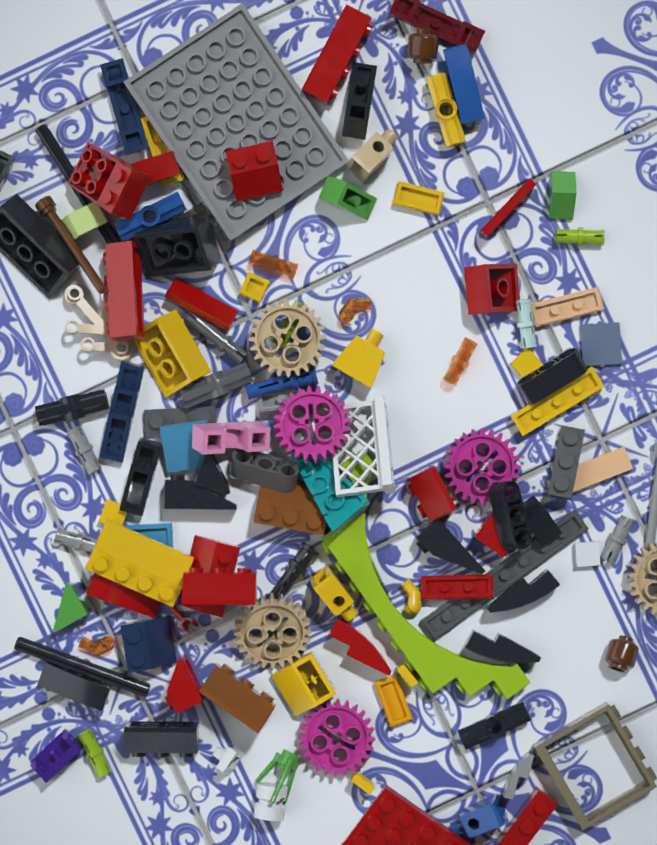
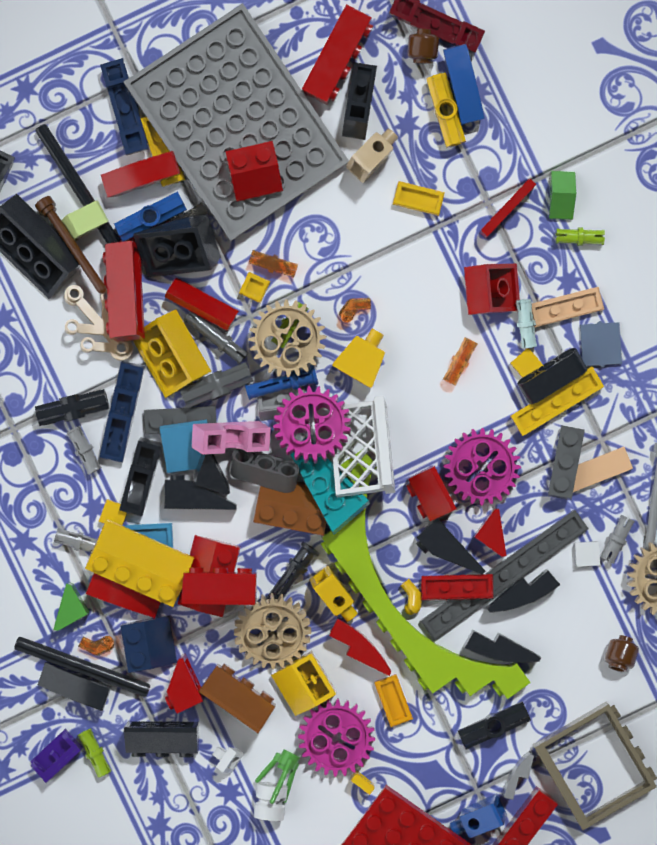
(109, 181): red slope -> none
(185, 622): red hand -> none
(347, 197): bright green slope -> none
(406, 674): yellow tile -> none
(509, 515): black beam -> none
(540, 522): black slope -> none

